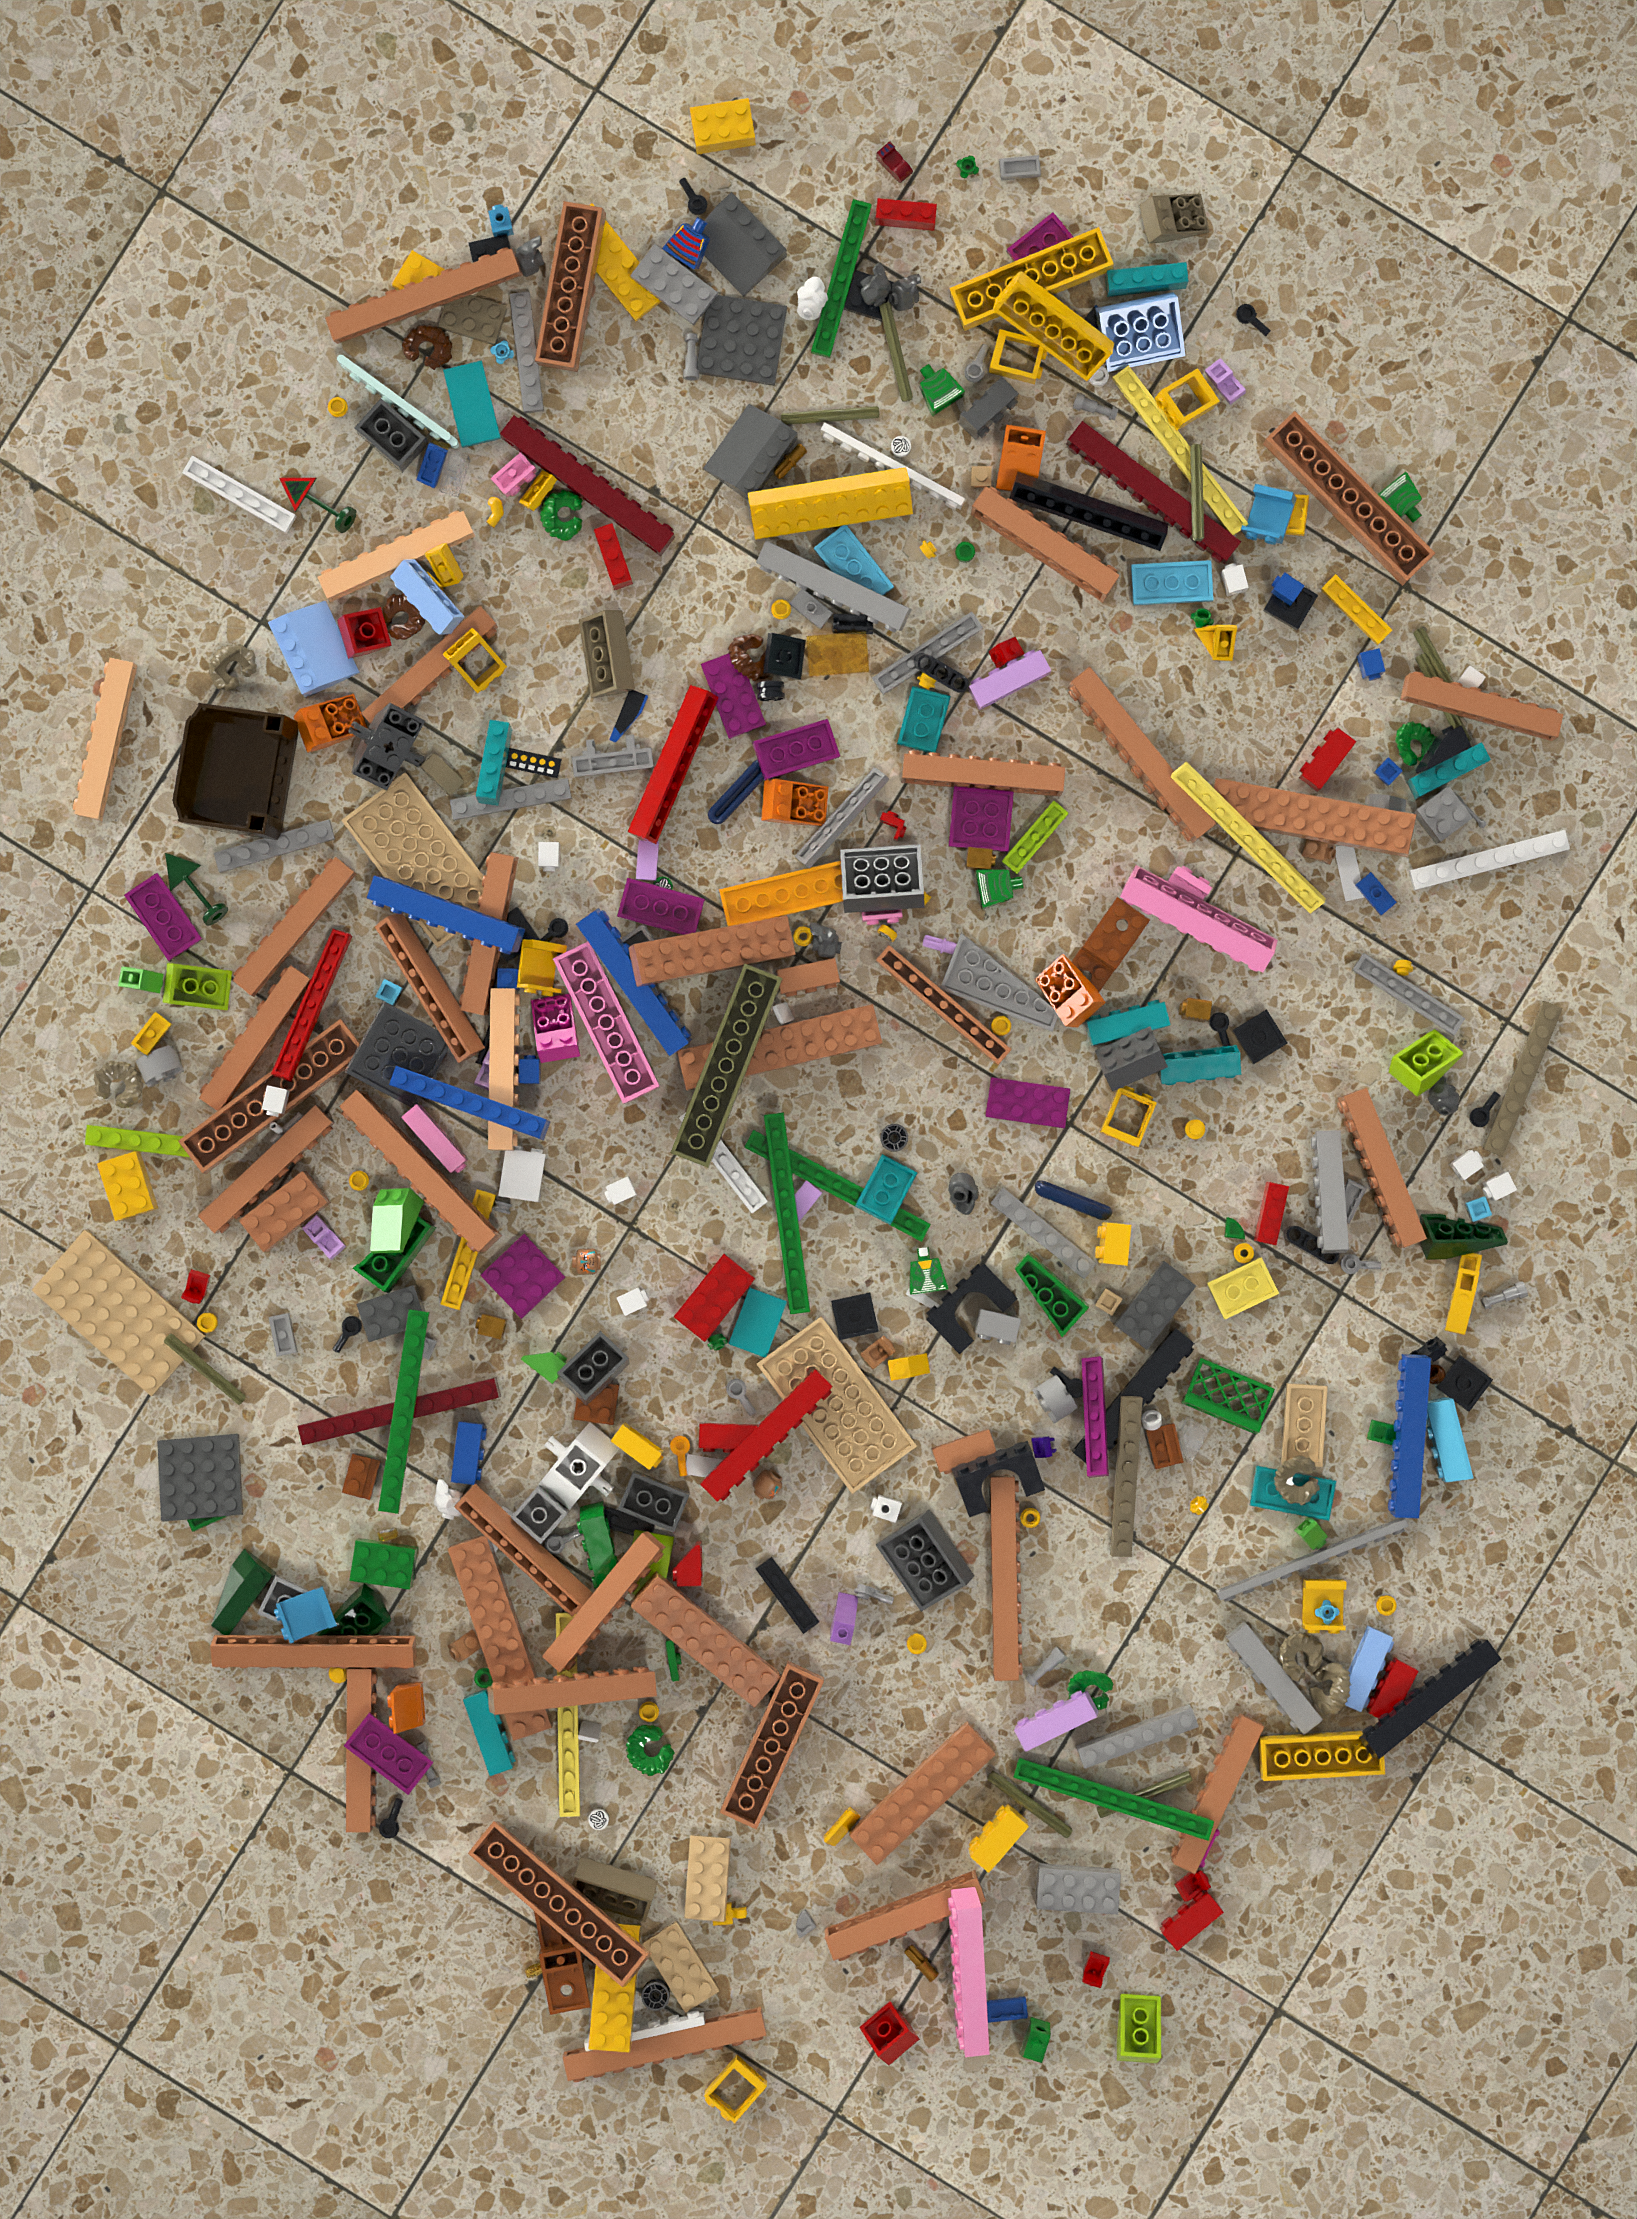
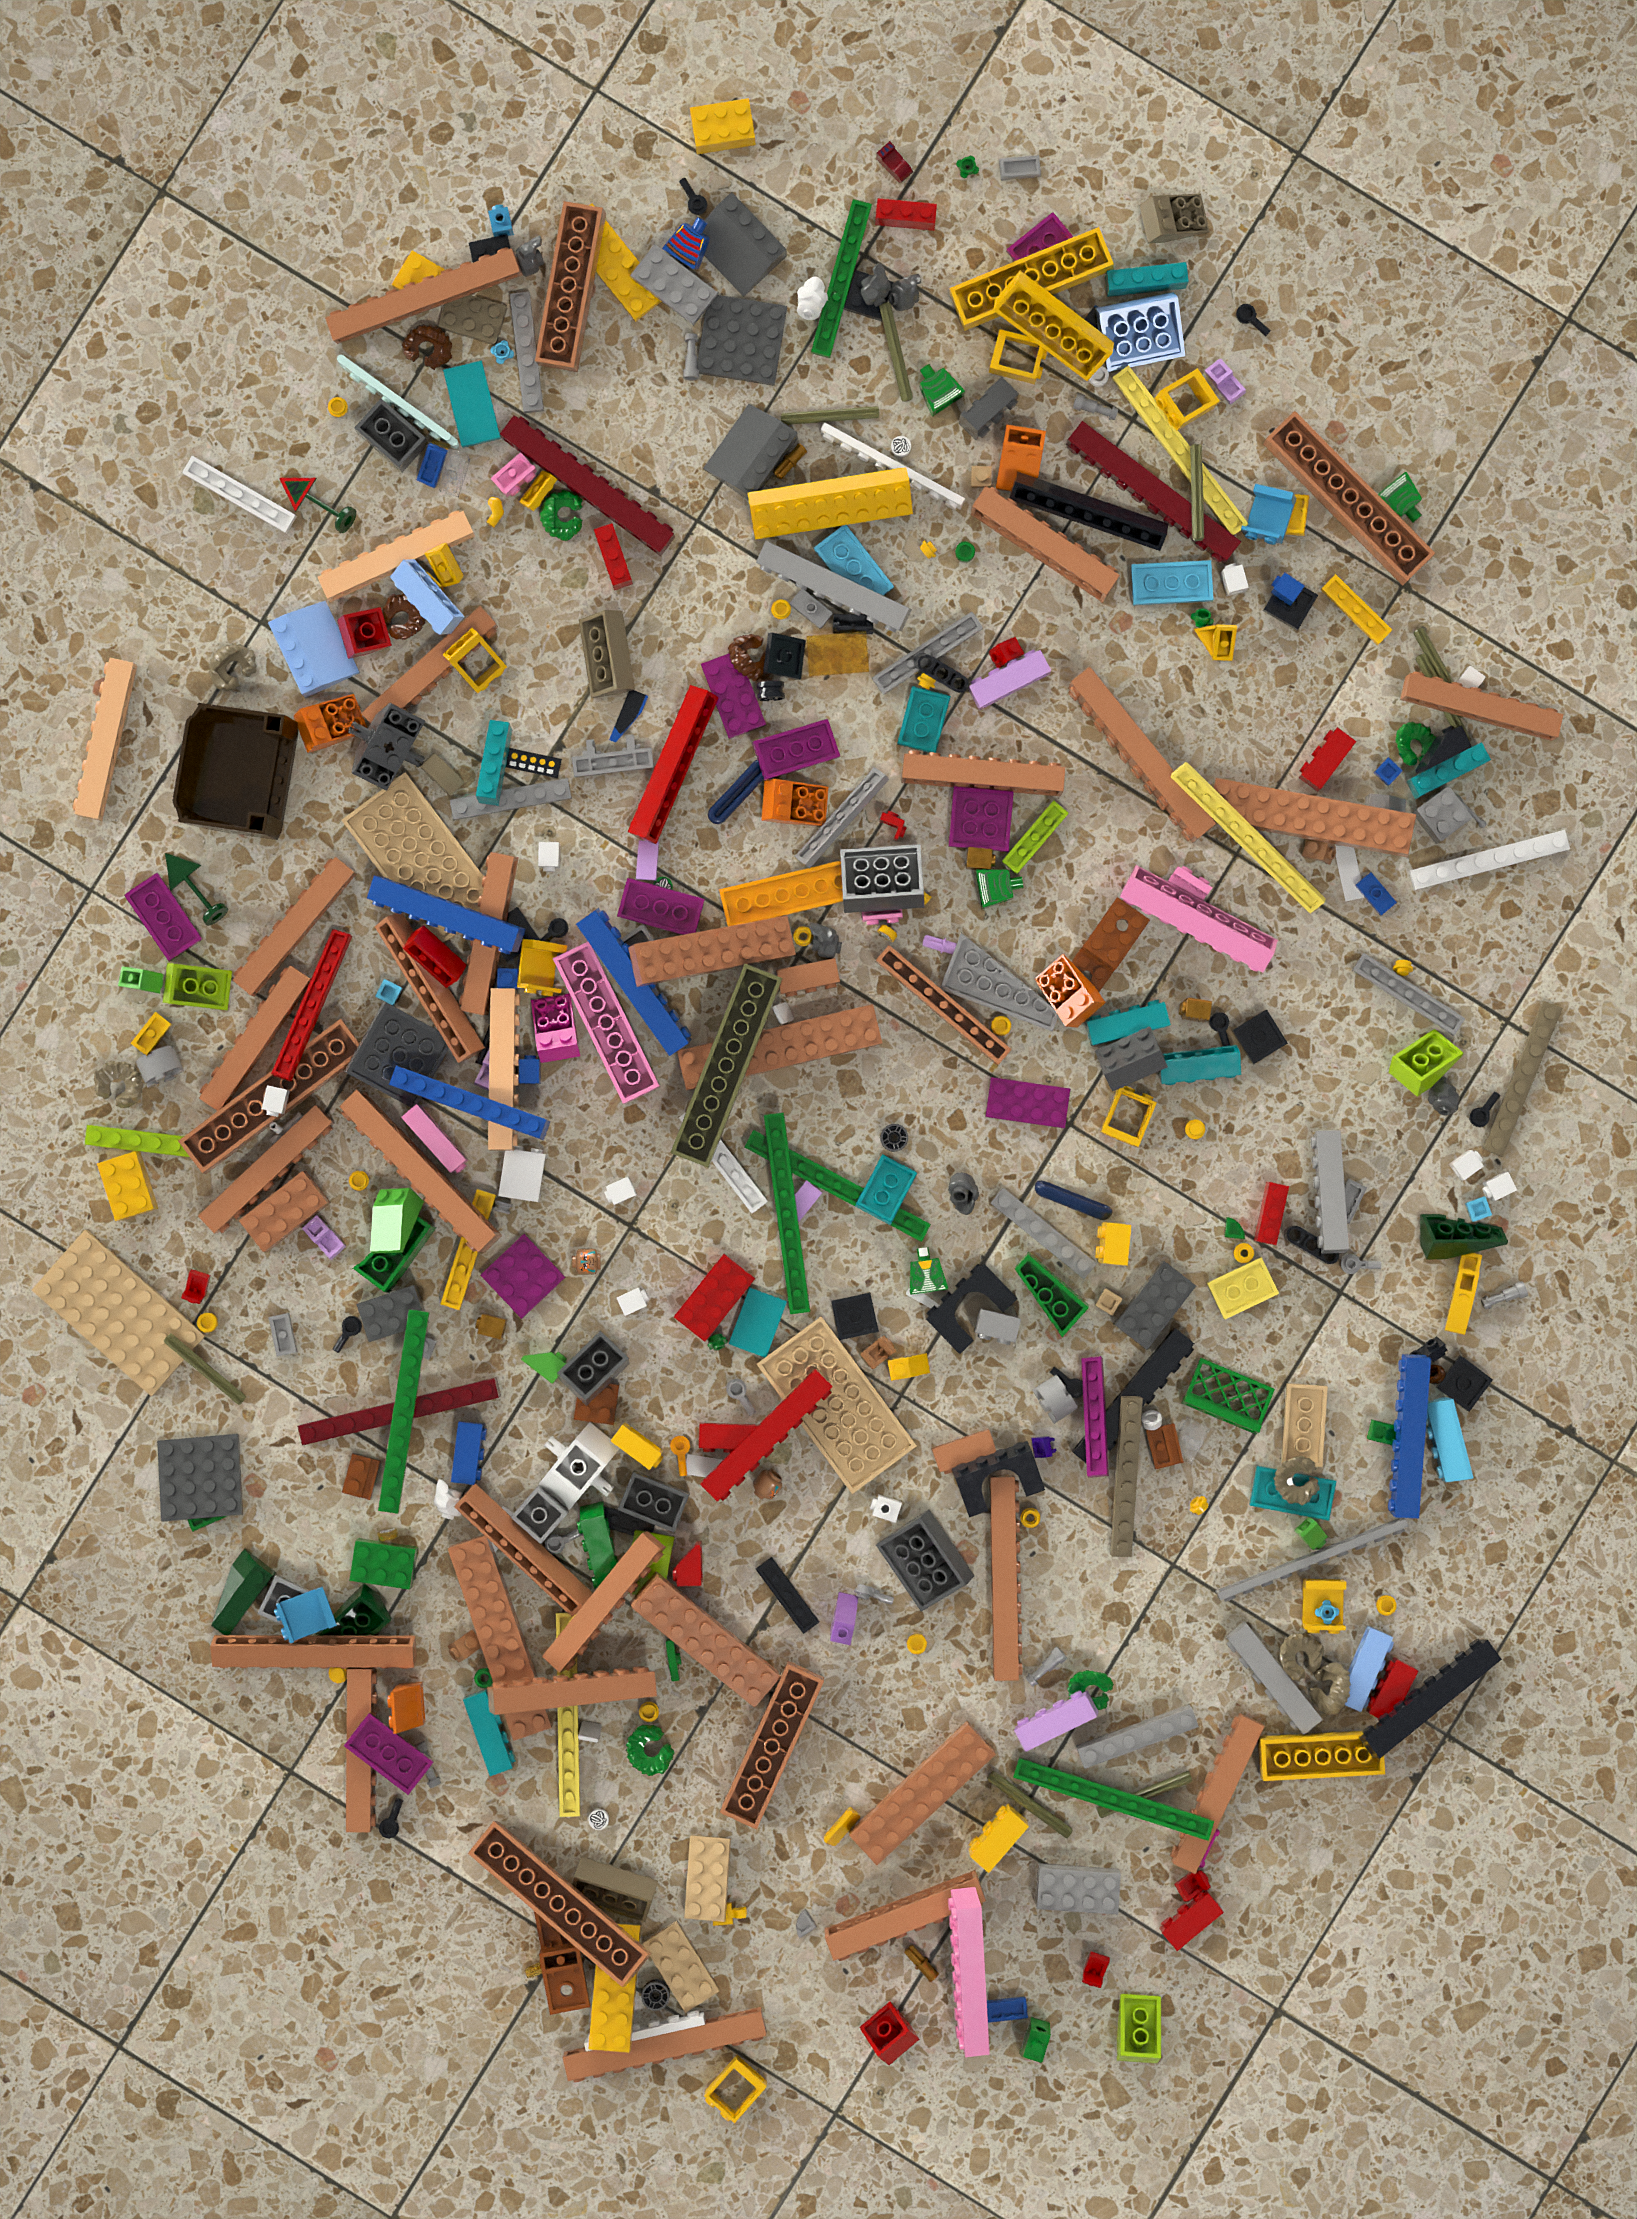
(268, 848): light grey plate -> none
(434, 956): none -> red brick
(974, 371): light grey plate -> none
(1371, 664): blue brick -> none
(1381, 1168): nougat brick -> none

